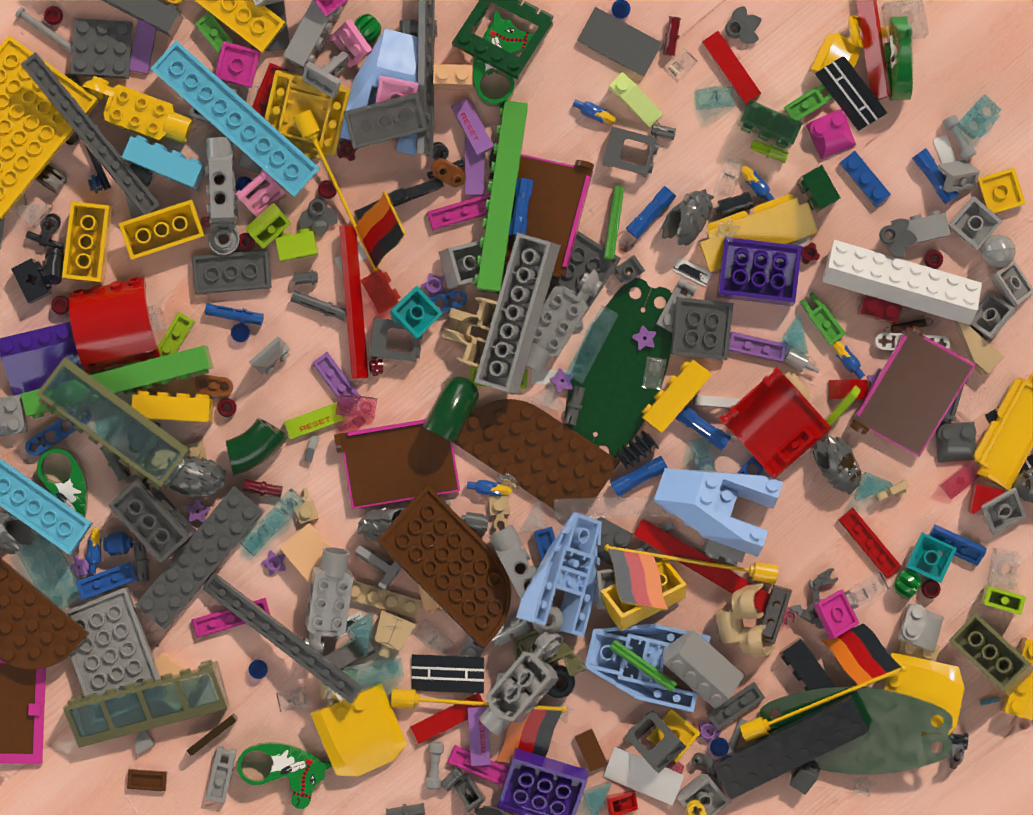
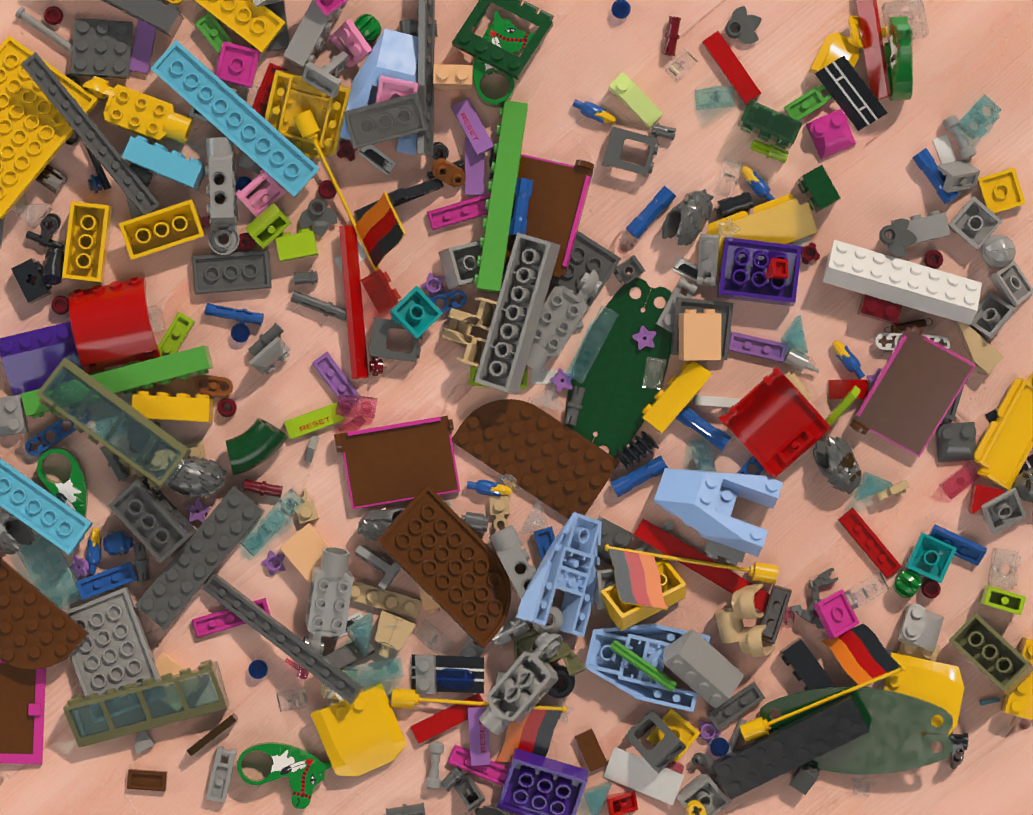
(265, 339): none -> dark grey pin
(302, 672): none -> clear pink hand
(377, 158): none -> sticker
(425, 674): none -> light grey plate
(452, 408): dark green brick -> none
(455, 678): none -> clear blue tile
(608, 507): clear tile -> none
(613, 225): bright green axle -> none
(619, 42): dark grey tile -> none
(699, 335): none -> light nougat brick
(708, 259): none -> light grey plate
(777, 269): none -> red slope
(823, 320): bright green hinge -> none
(865, 178): blue plate -> none

